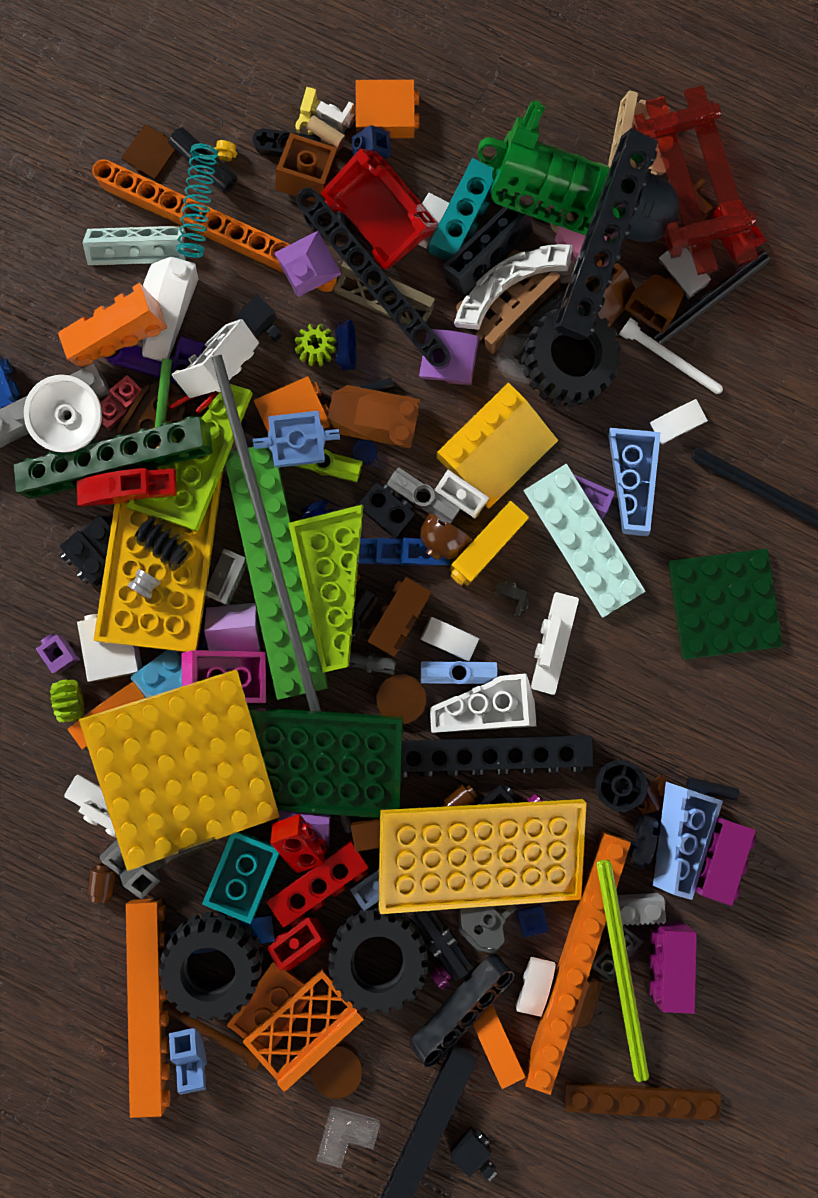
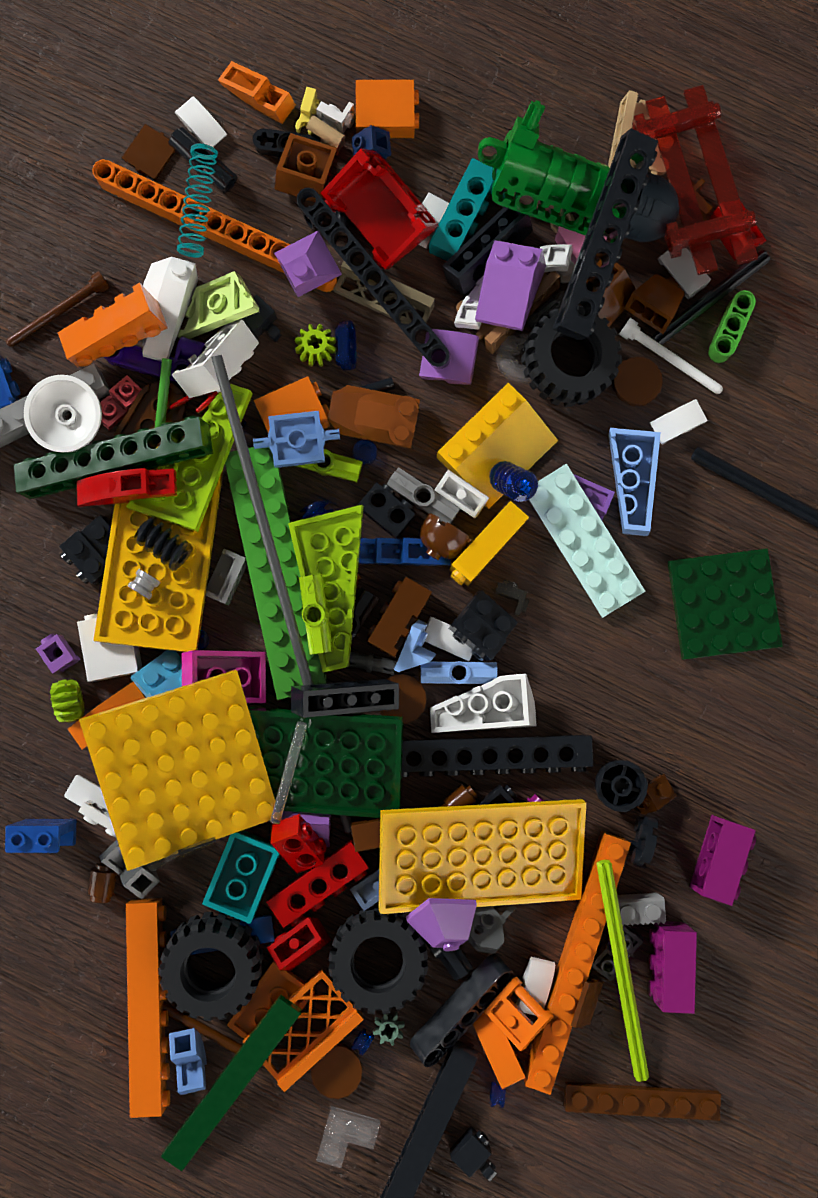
(40, 835): none -> blue panel
(95, 284): none -> reddish brown piece
(132, 245): light aqua fence -> none
(200, 122): none -> white slope
(218, 304): none -> yellowish green wing
(226, 150): yellow plate -> none
(231, 1082): none -> dark green tile
(232, 628): lavender slope -> none
(257, 92): none -> orange slope
(288, 772): none -> clear bar
(314, 596): none -> lime piece
(344, 697): none -> black brick
(362, 1042): none -> clear blue bush
(383, 1032): none -> sand green gear
(413, 653): none -> light blue slope
(440, 977): magenta plate -> none
(443, 921): none -> medium lavender slope
(483, 626): none -> black plate
(497, 1095): none -> clear blue bush
(510, 284): none -> medium lavender slope
(512, 1020): none -> orange plate
(513, 481): none -> clear blue piece
(532, 920): clear blue plate -> none
(552, 650): white bracket -> none
(637, 381): none -> reddish brown tile
(684, 839): light blue wedge -> none
(712, 788): black piece -> none
(739, 318): none -> bright green beam

